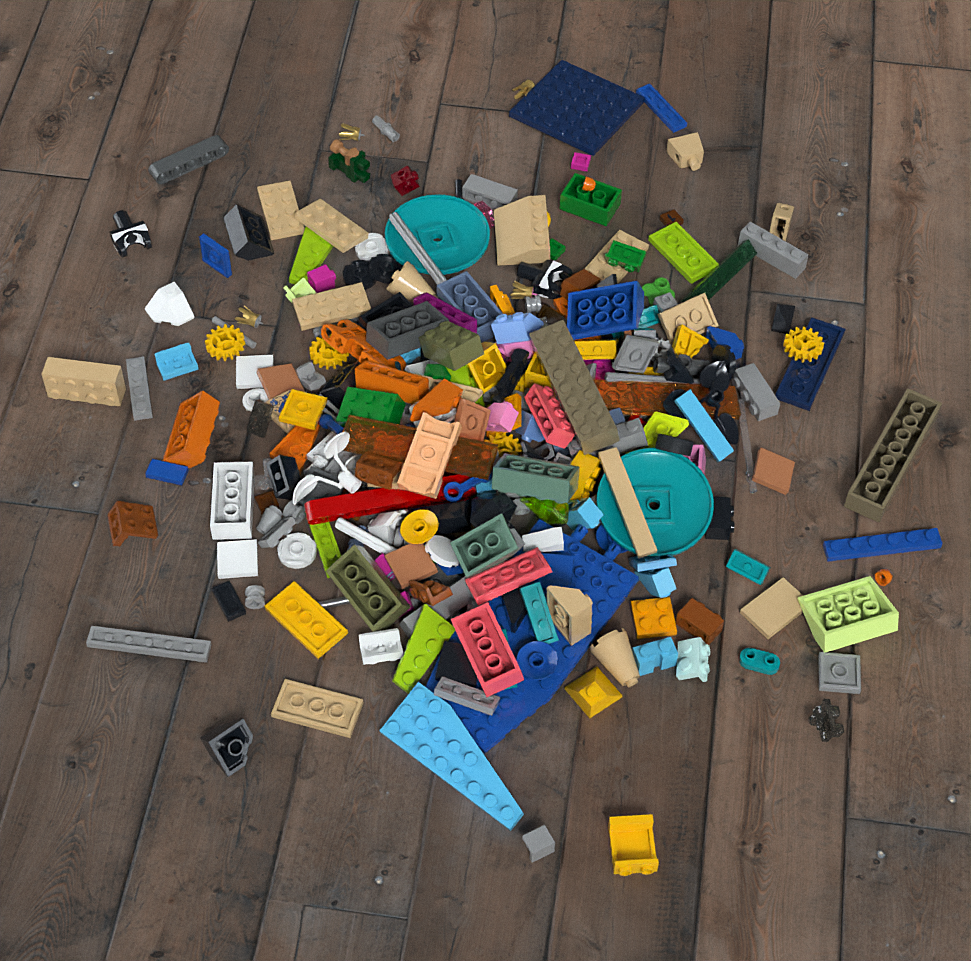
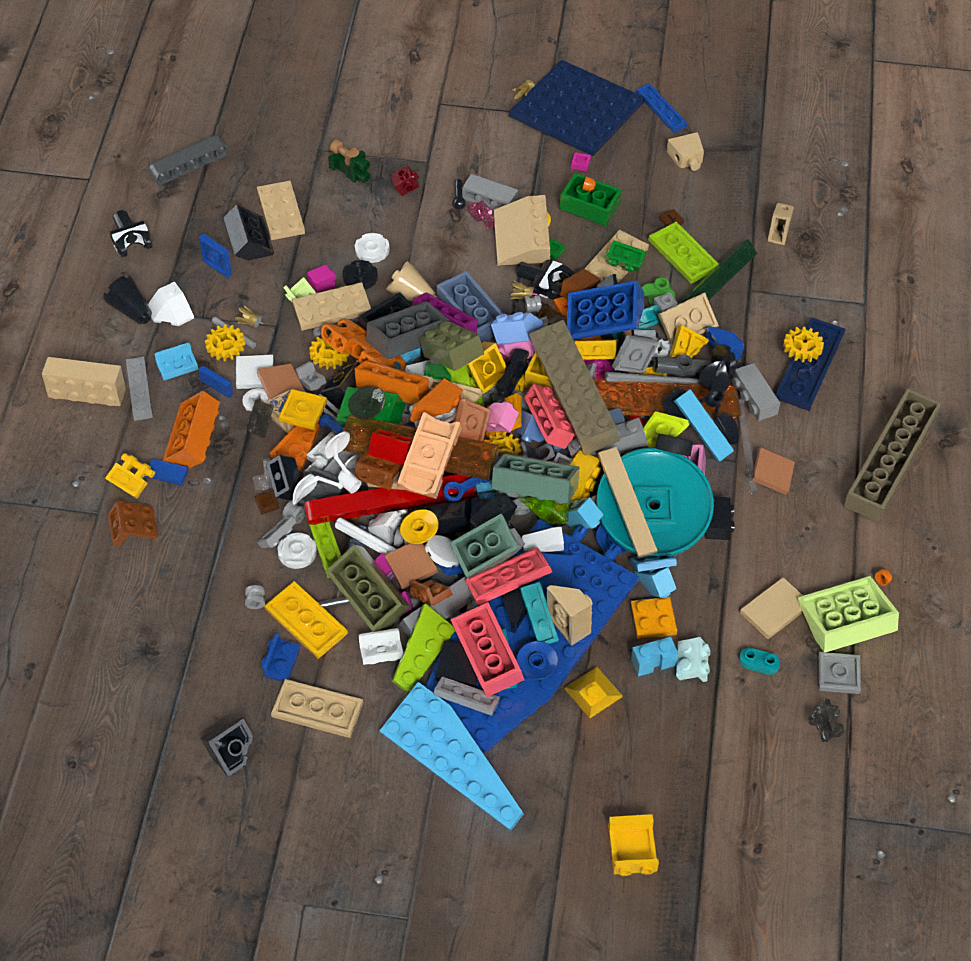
(128, 300): none -> black cone
(128, 481): none -> yellow plate
(149, 644): light grey plate -> none
(215, 381): none -> blue tile
(228, 601): black tile -> none
(232, 500): white brick -> none
(237, 559): white tile -> none
(269, 519): light grey cone -> none
(280, 659): none -> blue bracket
(310, 255): lime wing -> none
(331, 225): tan plate -> none
(355, 134): pearl gold piece -> none
(366, 402): none -> clear smoke dish
(383, 267): black tile -> none
(386, 129): light grey axle -> none
(389, 446): none -> red panel
(417, 248): light grey axle -> none
(451, 219): teal dish -> none
(501, 300): light orange bracket -> none
(539, 843): light grey panel -> none
(617, 657): tan cone -> none
(678, 370): black slope -> none
(699, 621): dark orange brick -> none
(748, 566): teal plate -> none
(775, 250): light grey brick -> none
(783, 318): black slope -> none
(882, 544): blue plate -> none

